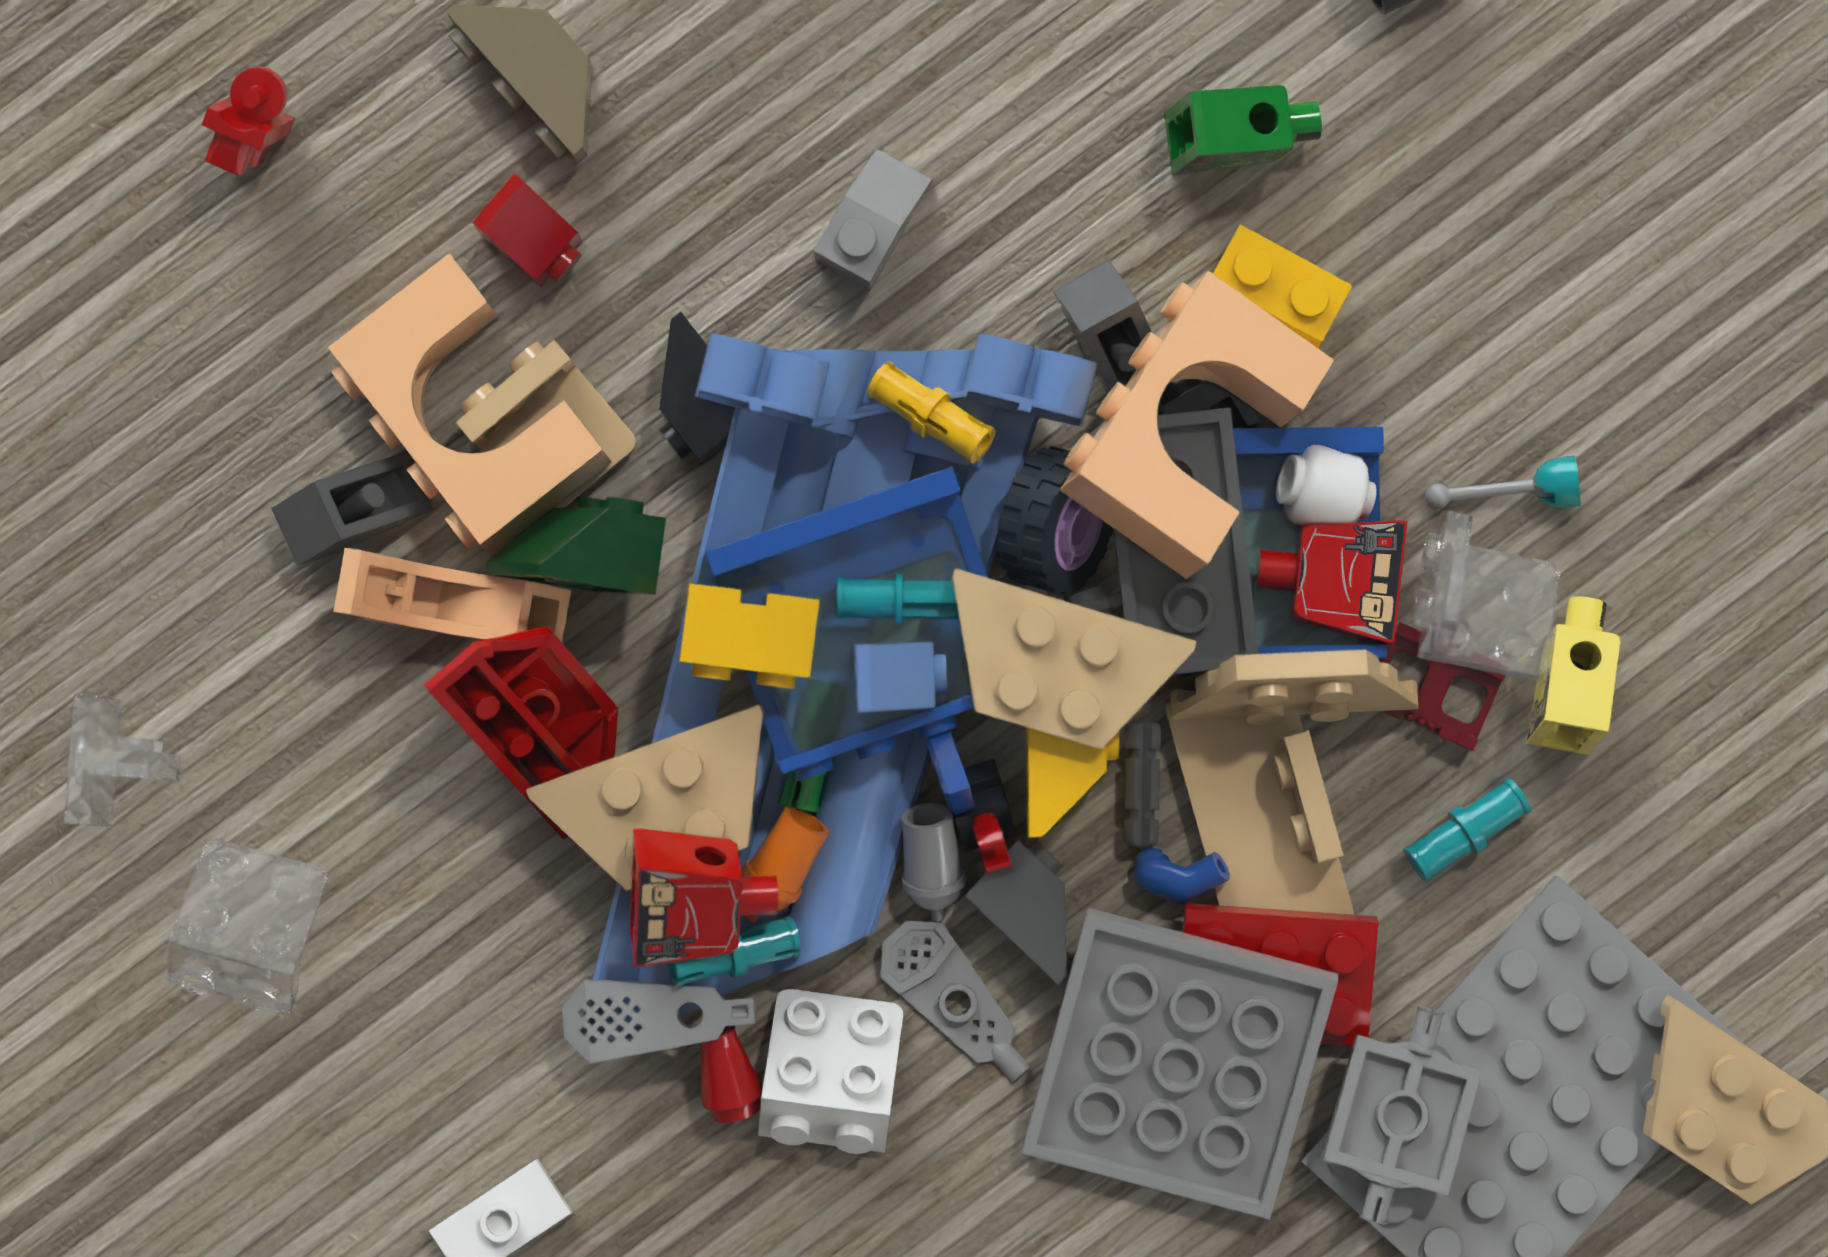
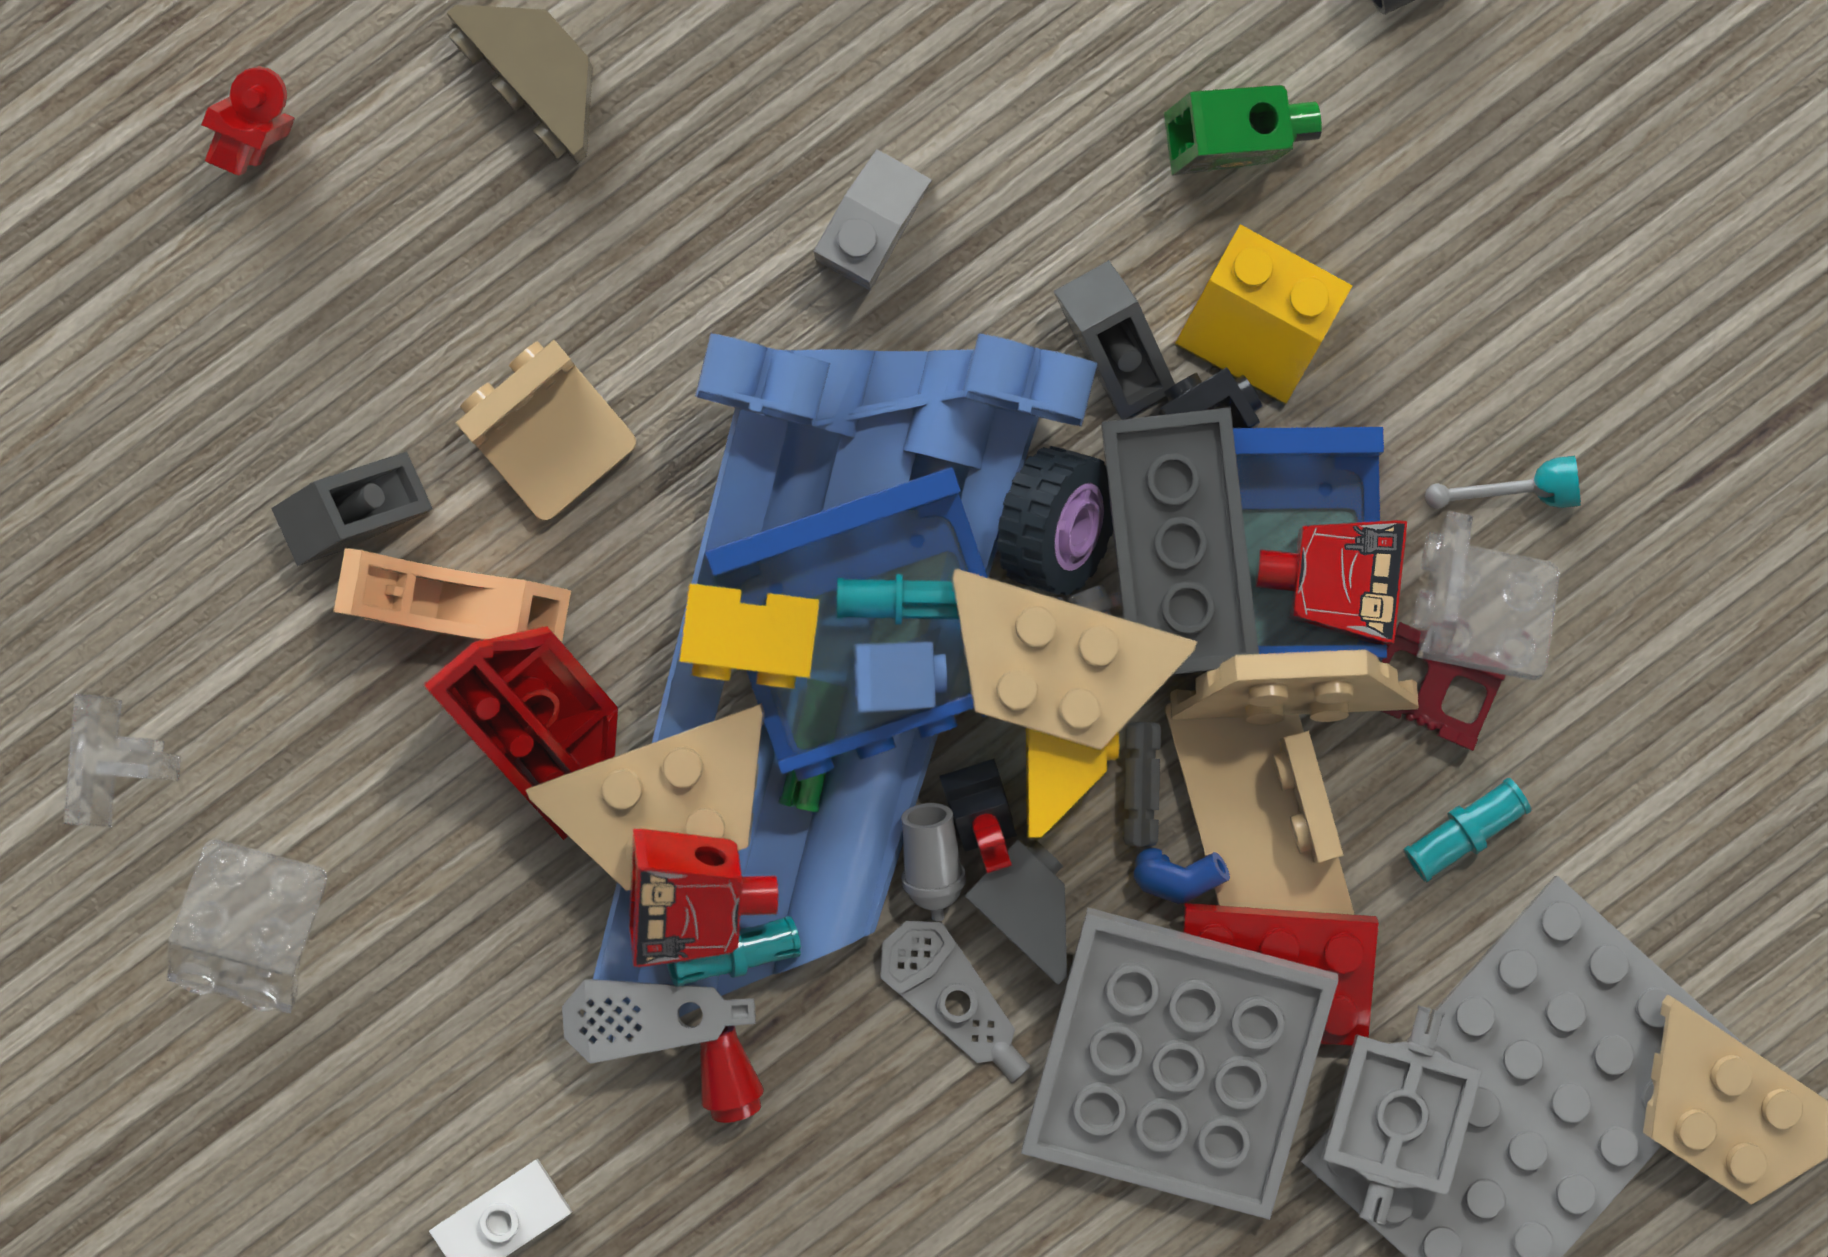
(391, 362): light nougat arch -> none
(529, 233): red slope -> none
(588, 548): dark green slope -> none
(693, 422): black slope -> none
(788, 854): orange piece -> none
(830, 1071): white bracket -> none
(931, 412): yellow pin -> none
(950, 773): blue tile -> none
(1125, 469): light nougat arch -> none
(1325, 487): white head -> none
(1570, 703): light yellow torso -> none

